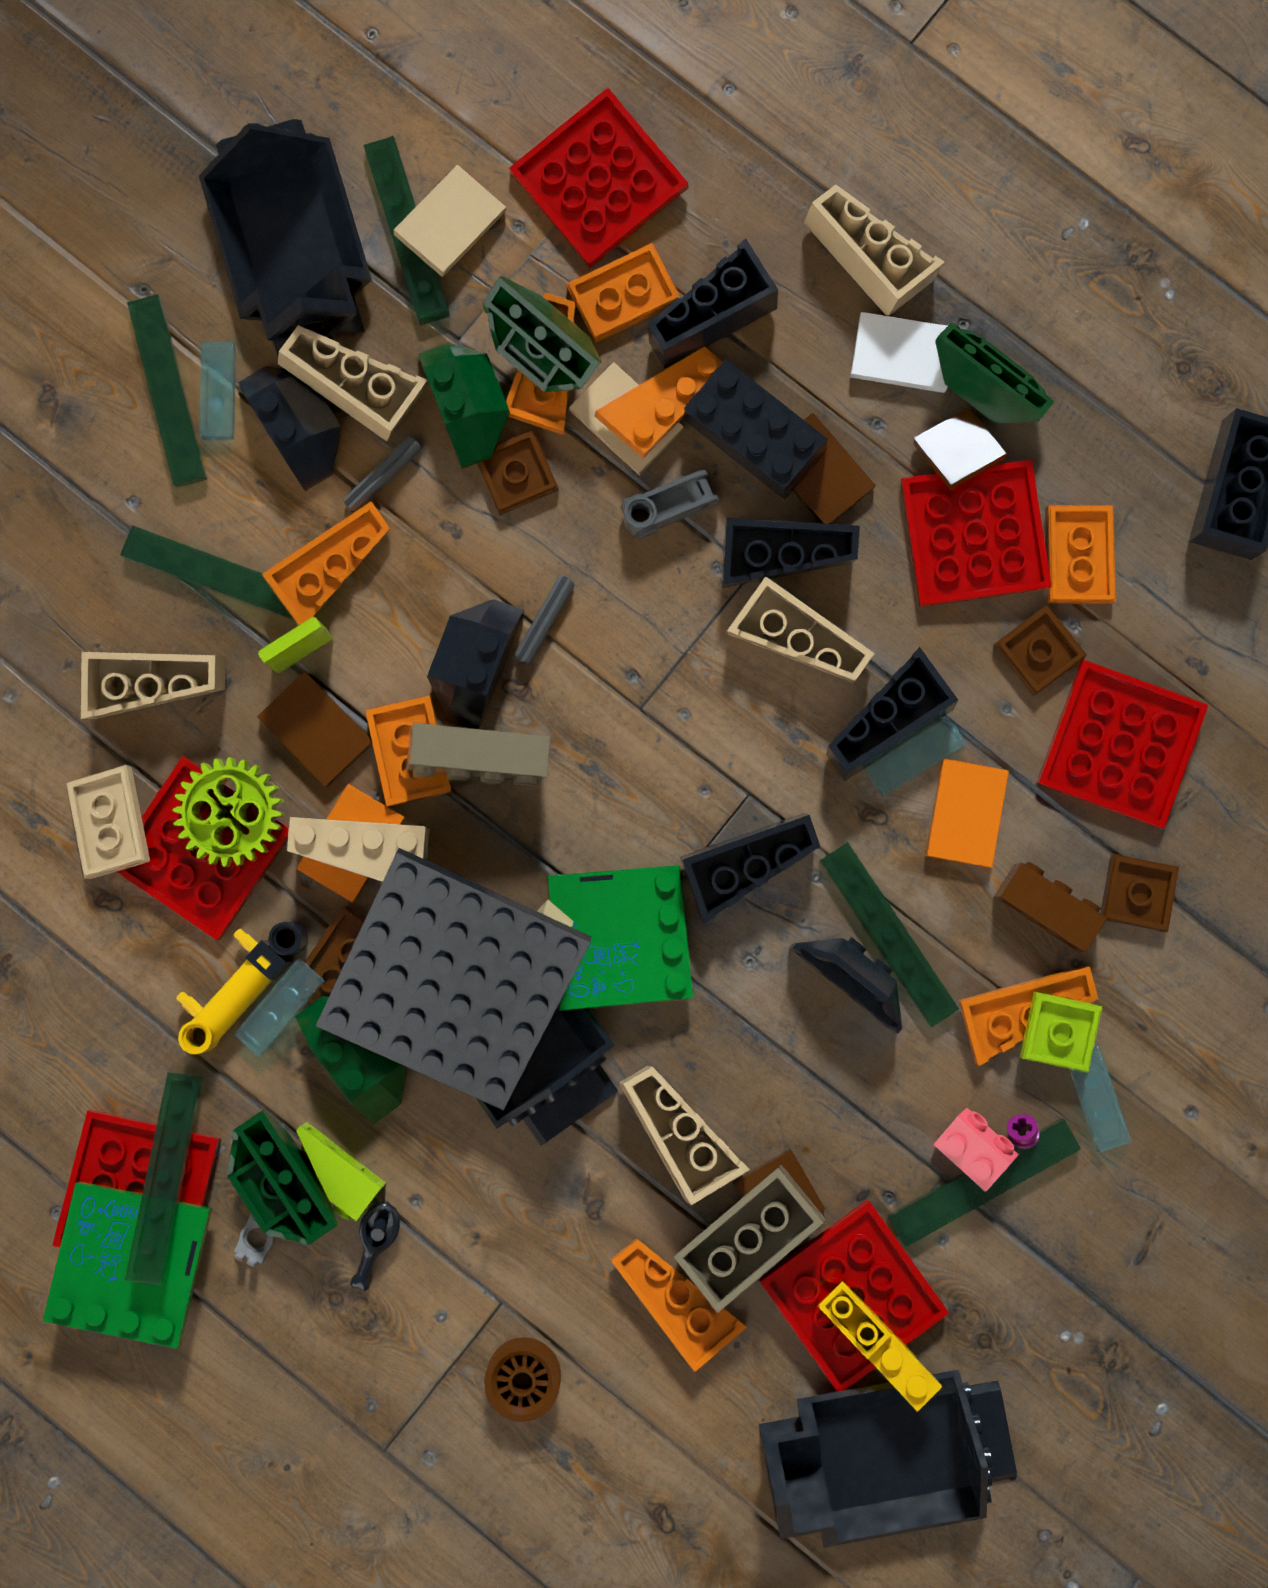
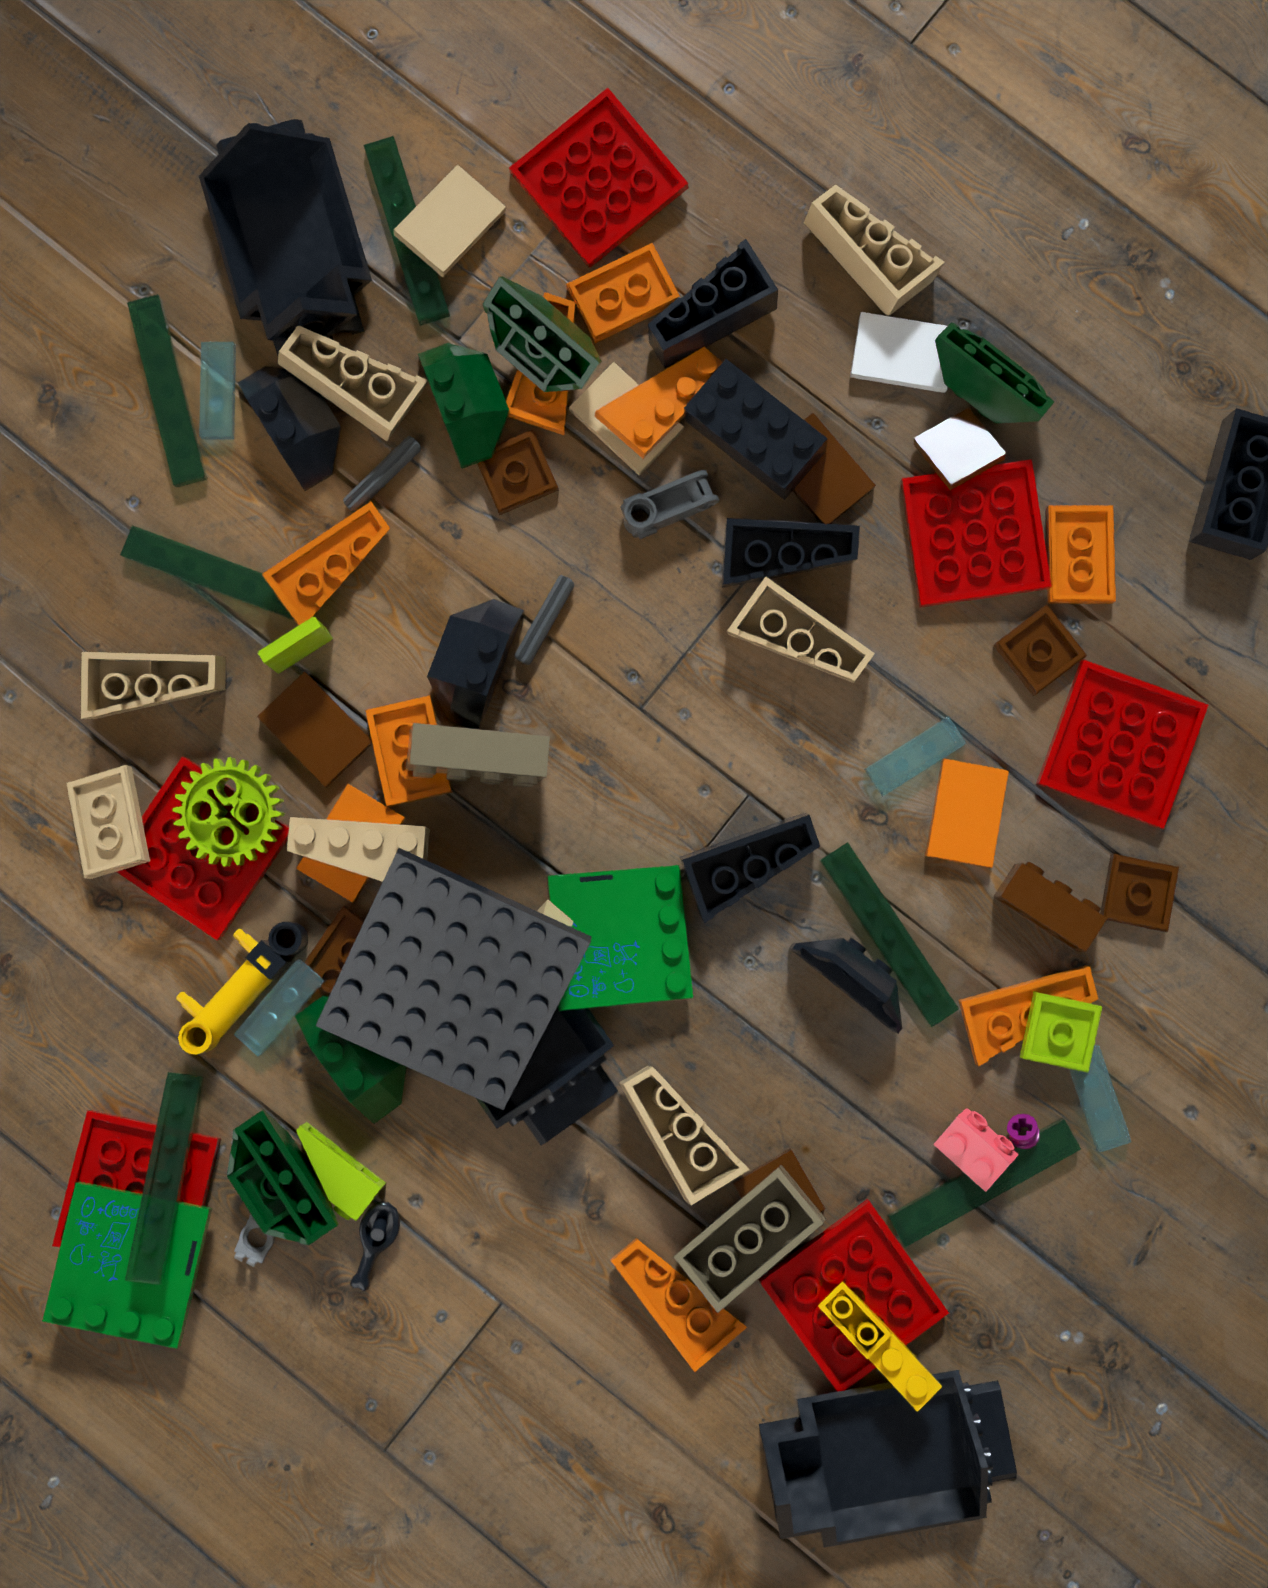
(504, 1404): reddish brown wheel -> none
(896, 713): black wedge -> none

